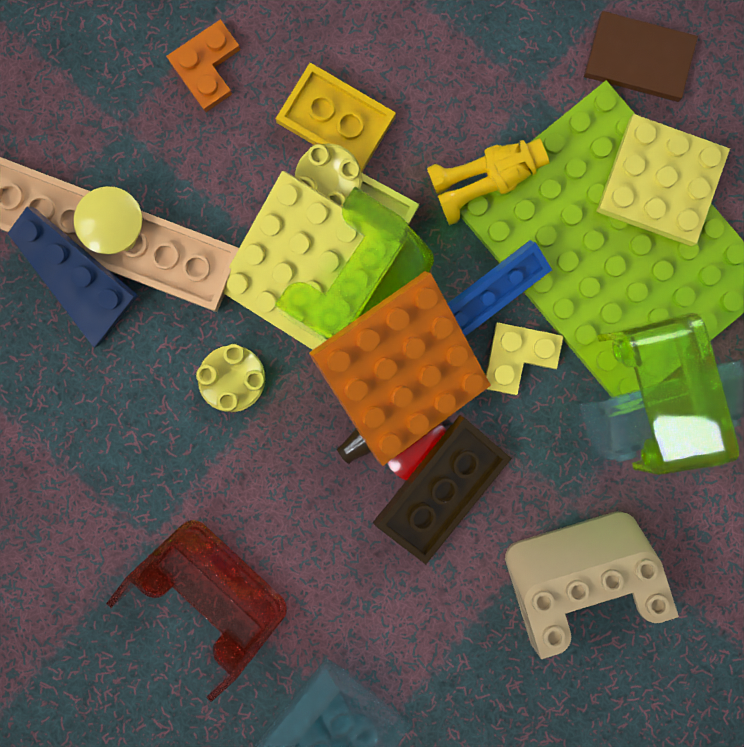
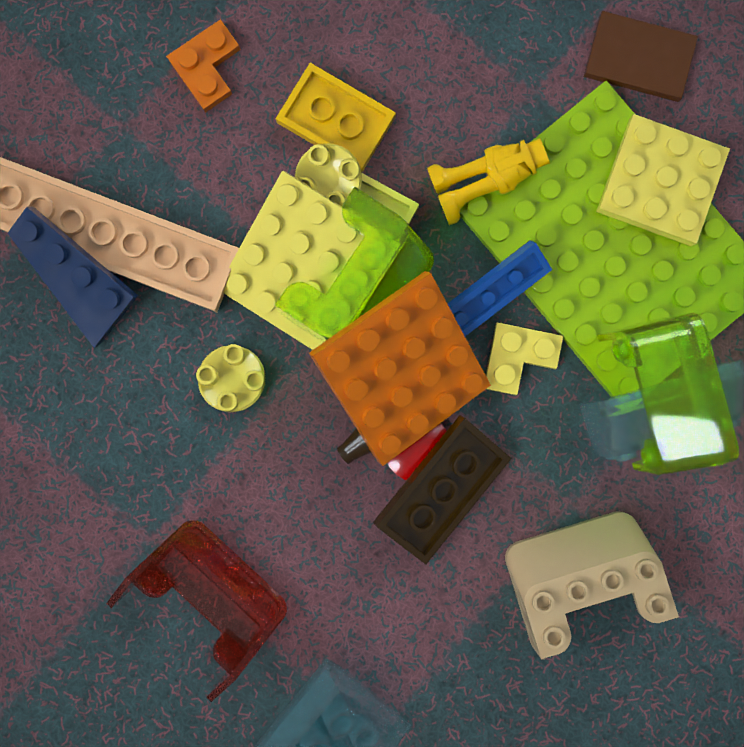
(108, 220): light yellow dish -> none

